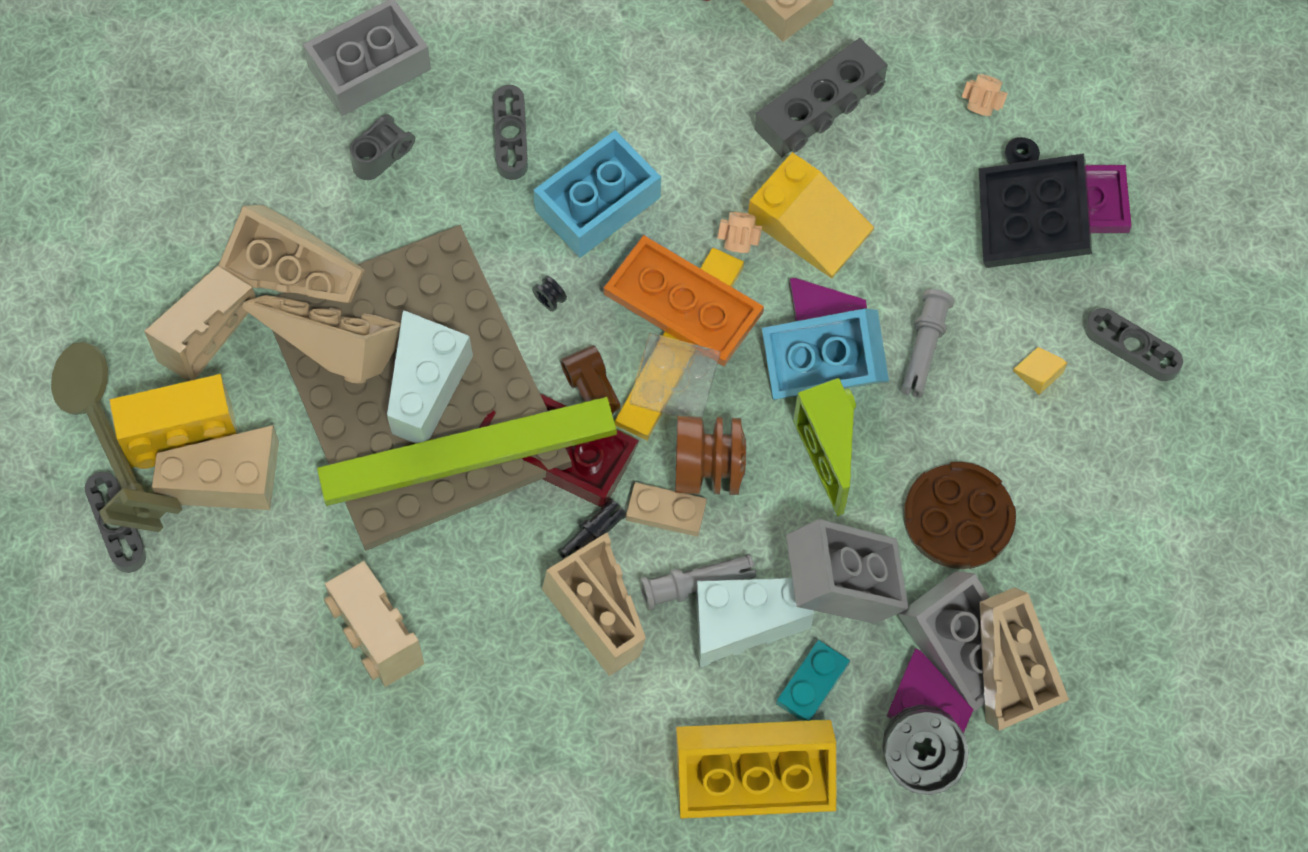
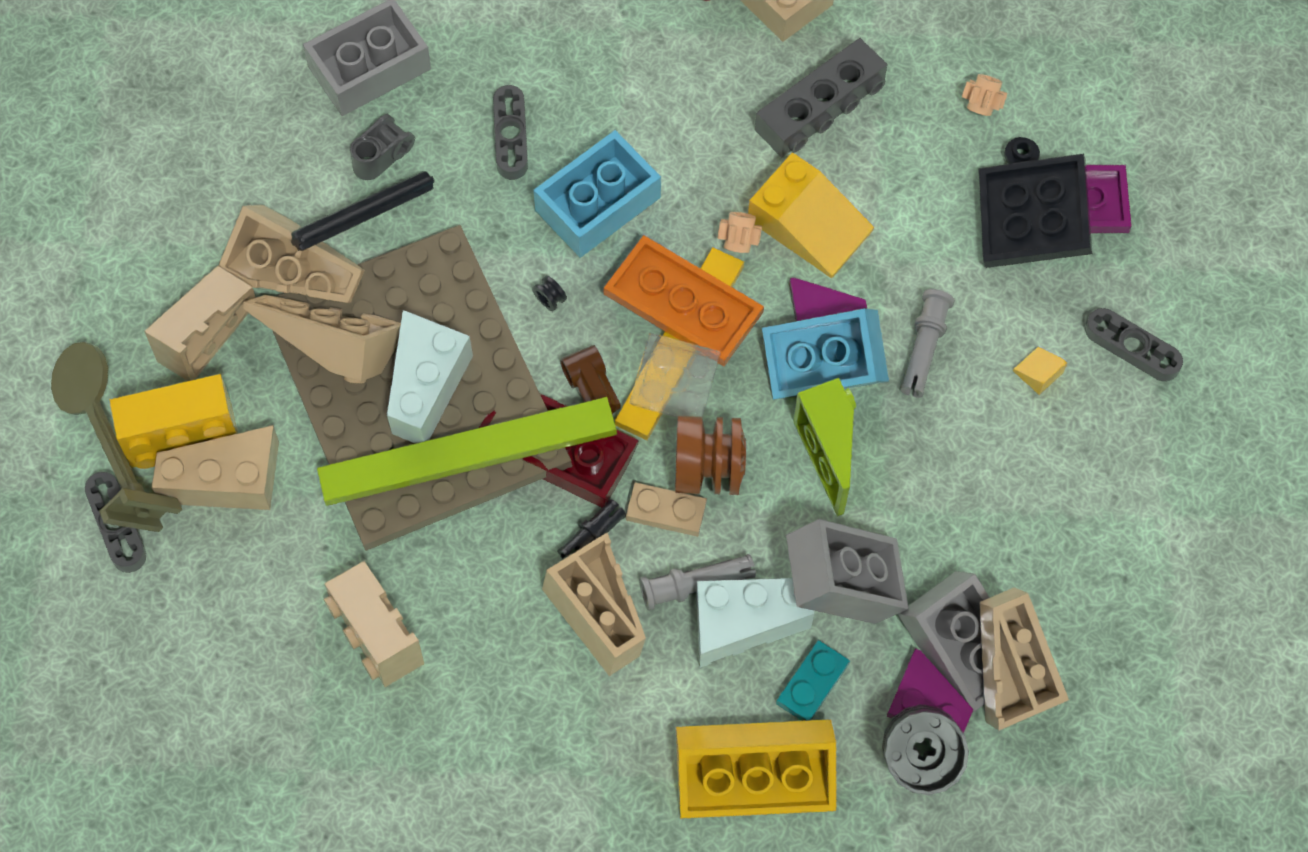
(362, 211): none -> black axle
(959, 515): reddish brown tile -> none

